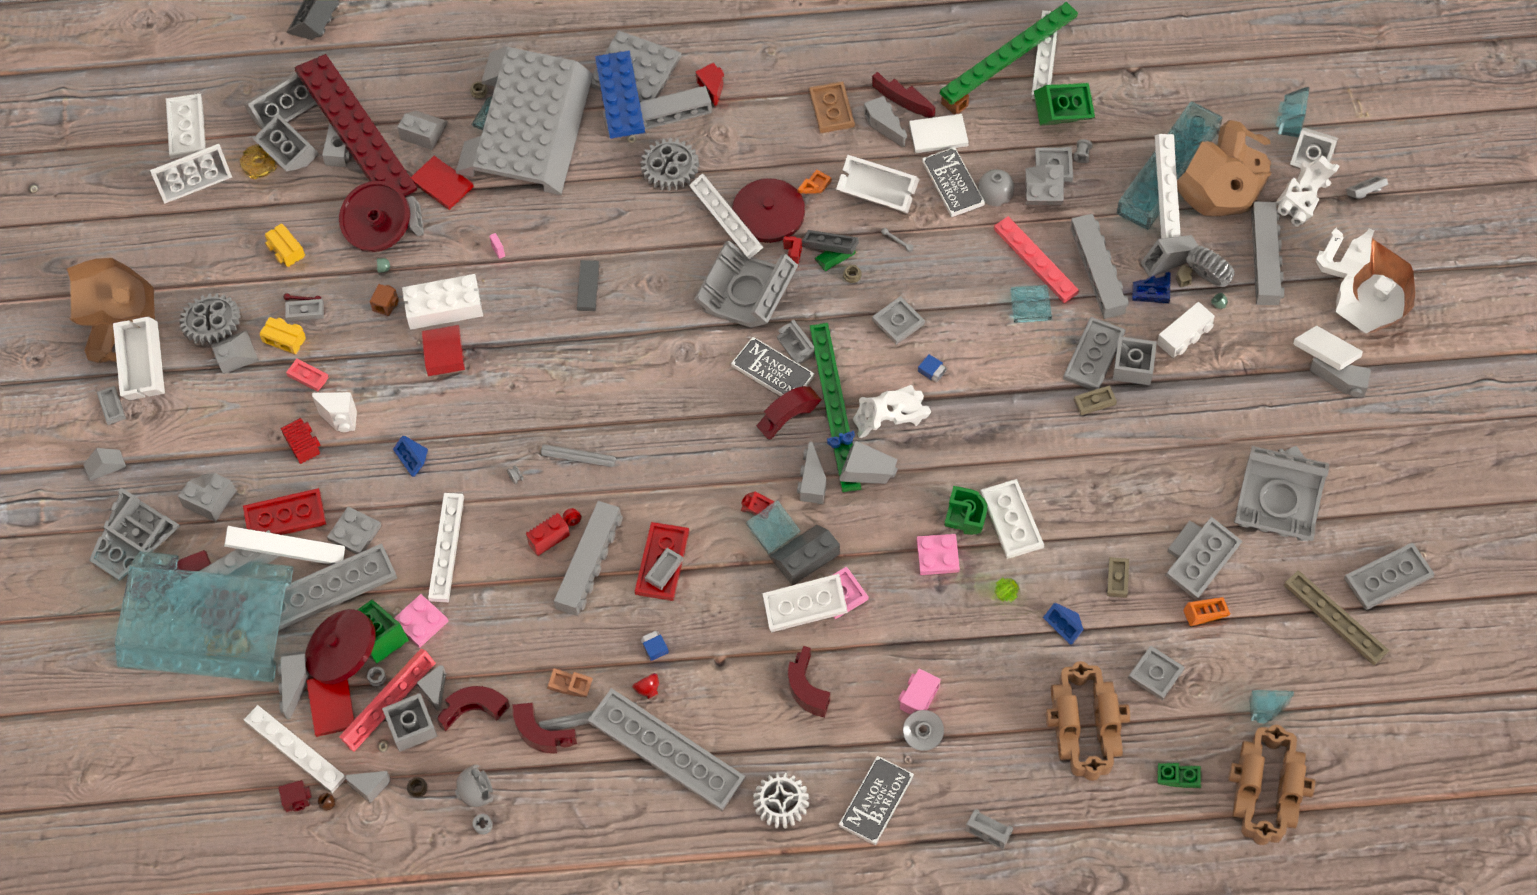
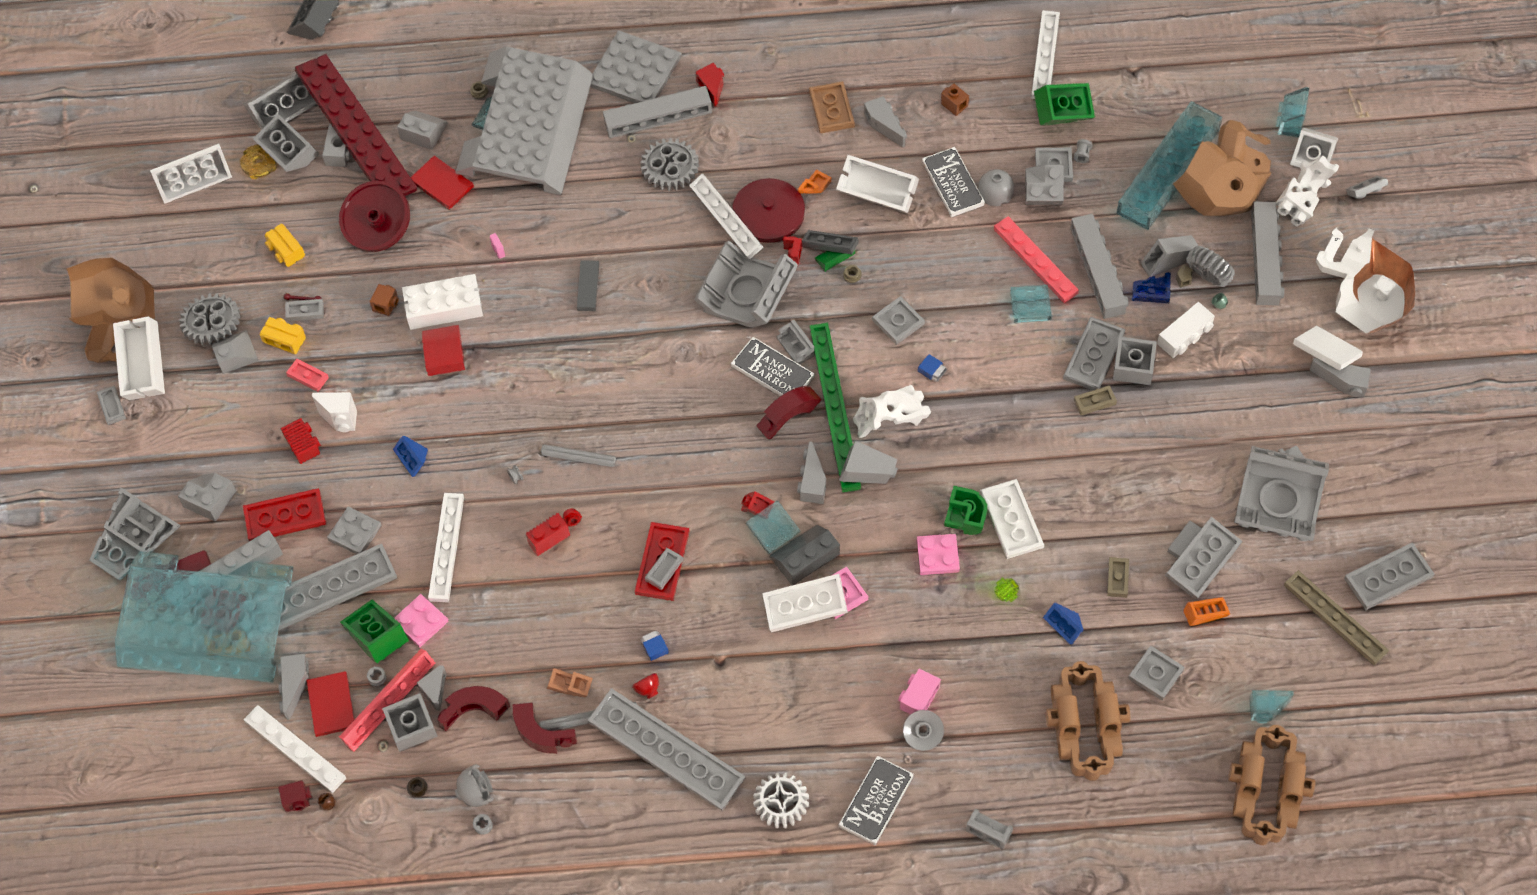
(103, 462): light grey slope -> none
(185, 125): white tile -> none
(283, 546): white tile -> none
(340, 646): dark red dish -> none
(369, 784): light grey slope -> none
(383, 265): sand green hinge -> none
(415, 221): light grey plate -> none
(587, 558): light grey brick -> none
(620, 94): blue plate -> none
(807, 697): dark red arch -> none
(846, 438): blue piece -> none
(906, 98): dark red slope -> none
(909, 247): light grey hinge -> none
(938, 133): white tile -> none
(1008, 53): green plate -> none
(1167, 186): white plate -> none
(1179, 776): green slope -> none

